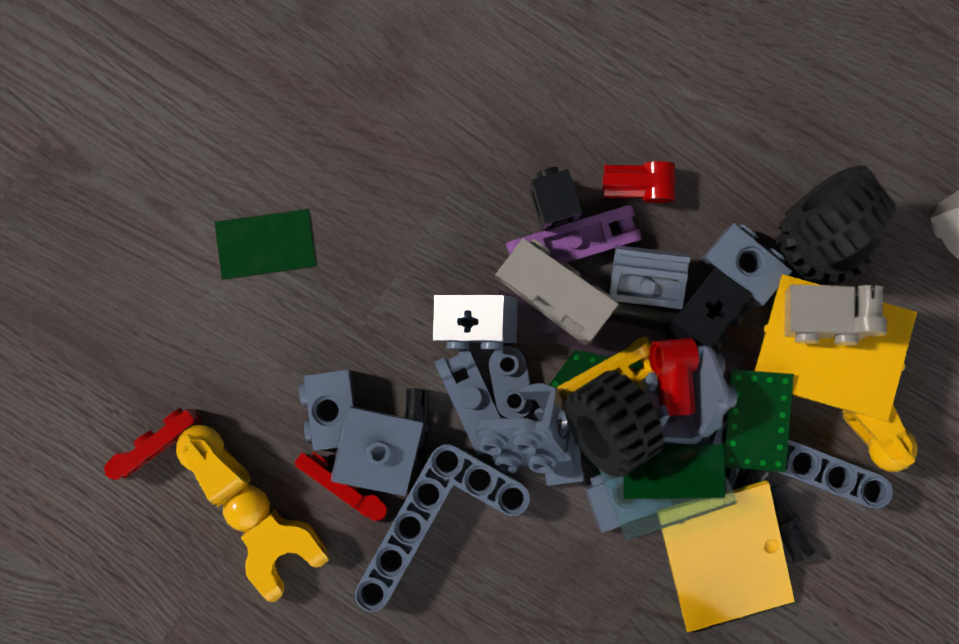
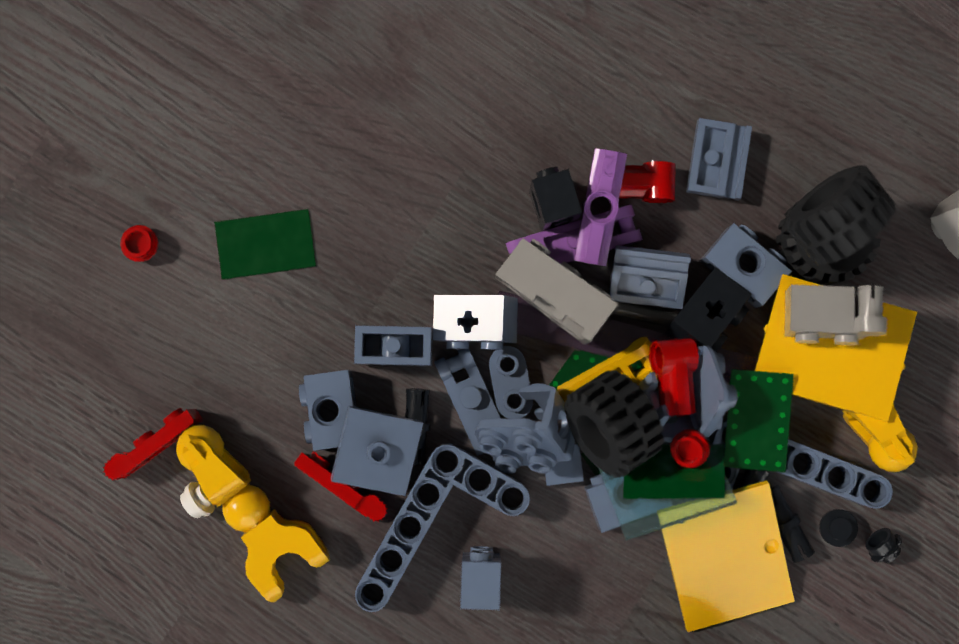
(139, 243): none -> red plate
(195, 501): none -> white plate
(393, 345): none -> sand blue brick
(480, 579): none -> sand blue brick
(604, 181): none -> medium lavender piece
(689, 448): none -> red plate
(719, 159): none -> sand blue plate
(838, 528): none -> black plate
(883, 545): none -> black plate

